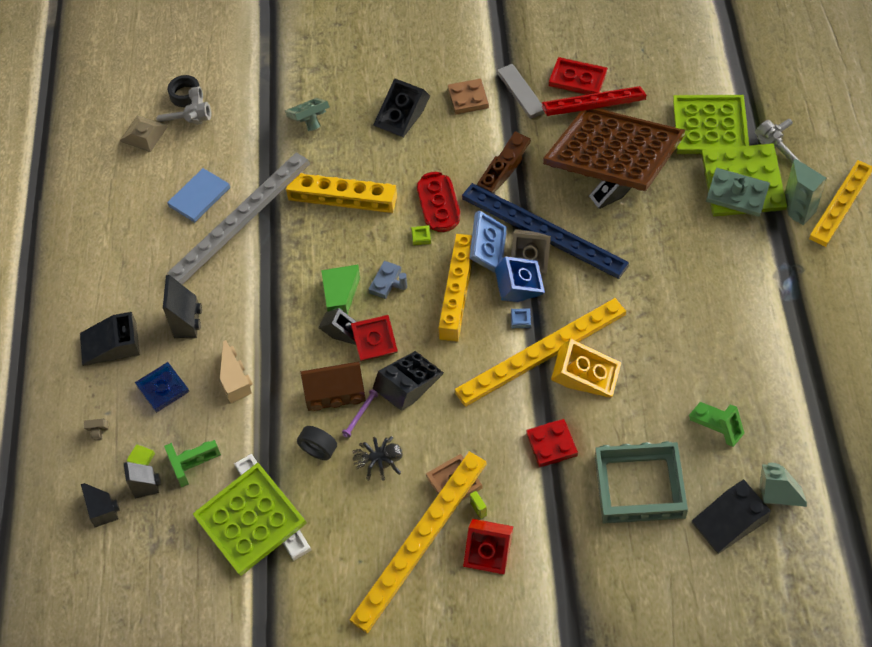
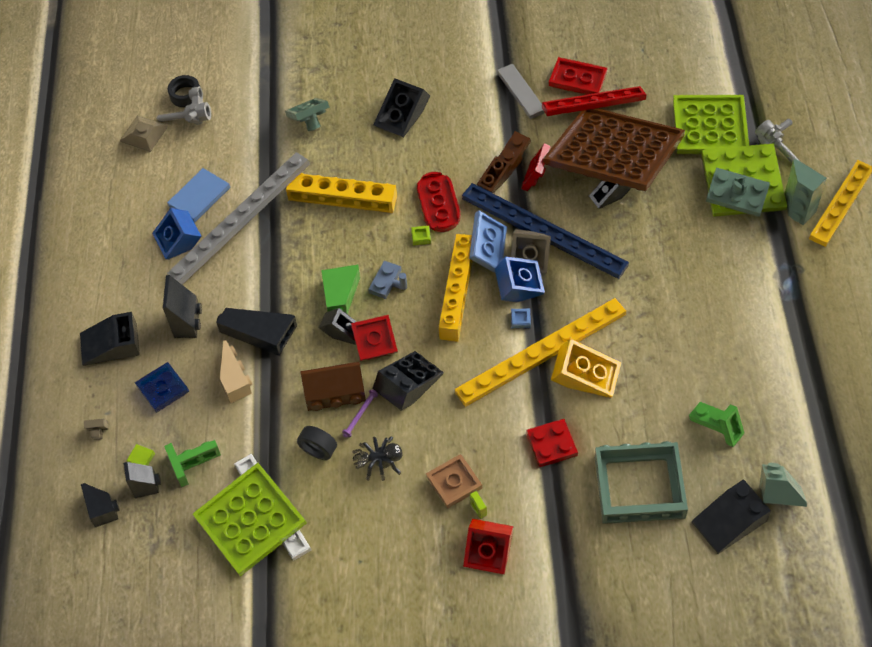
(176, 233): none -> blue slope
(258, 328): none -> black slope
(417, 542): yellow plate -> none
(468, 96): medium nougat plate -> none
(536, 168): none -> red plate

